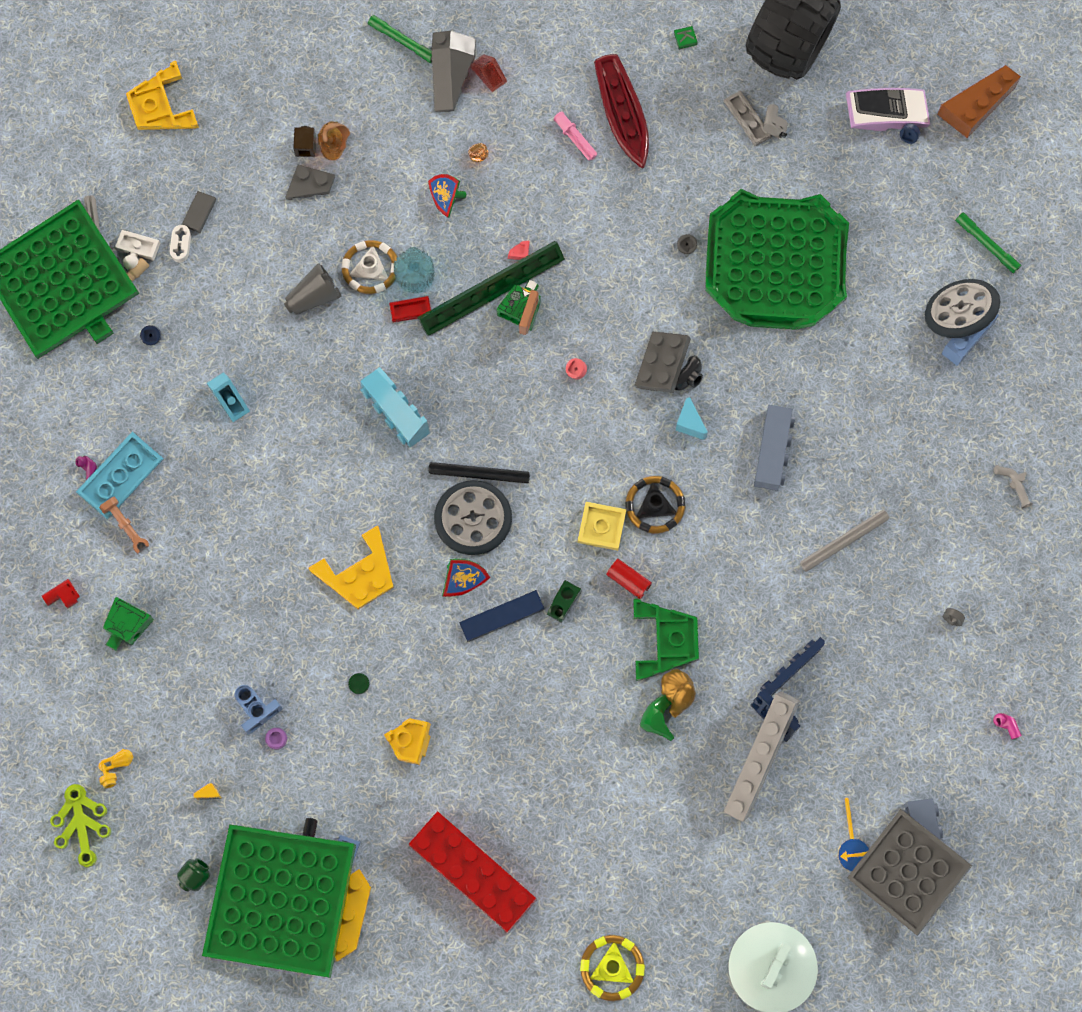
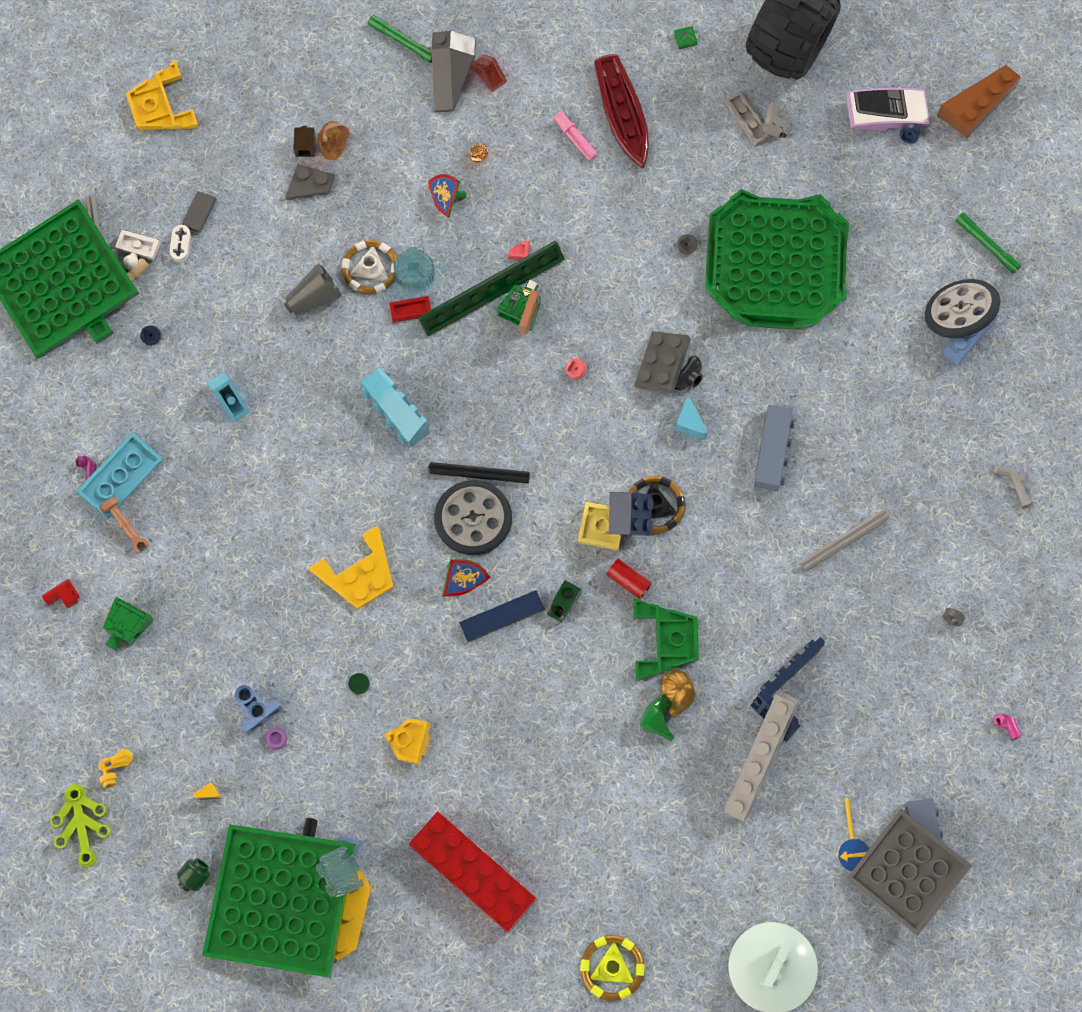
(339, 872): none -> clear light blue brick
(630, 513): none -> brick

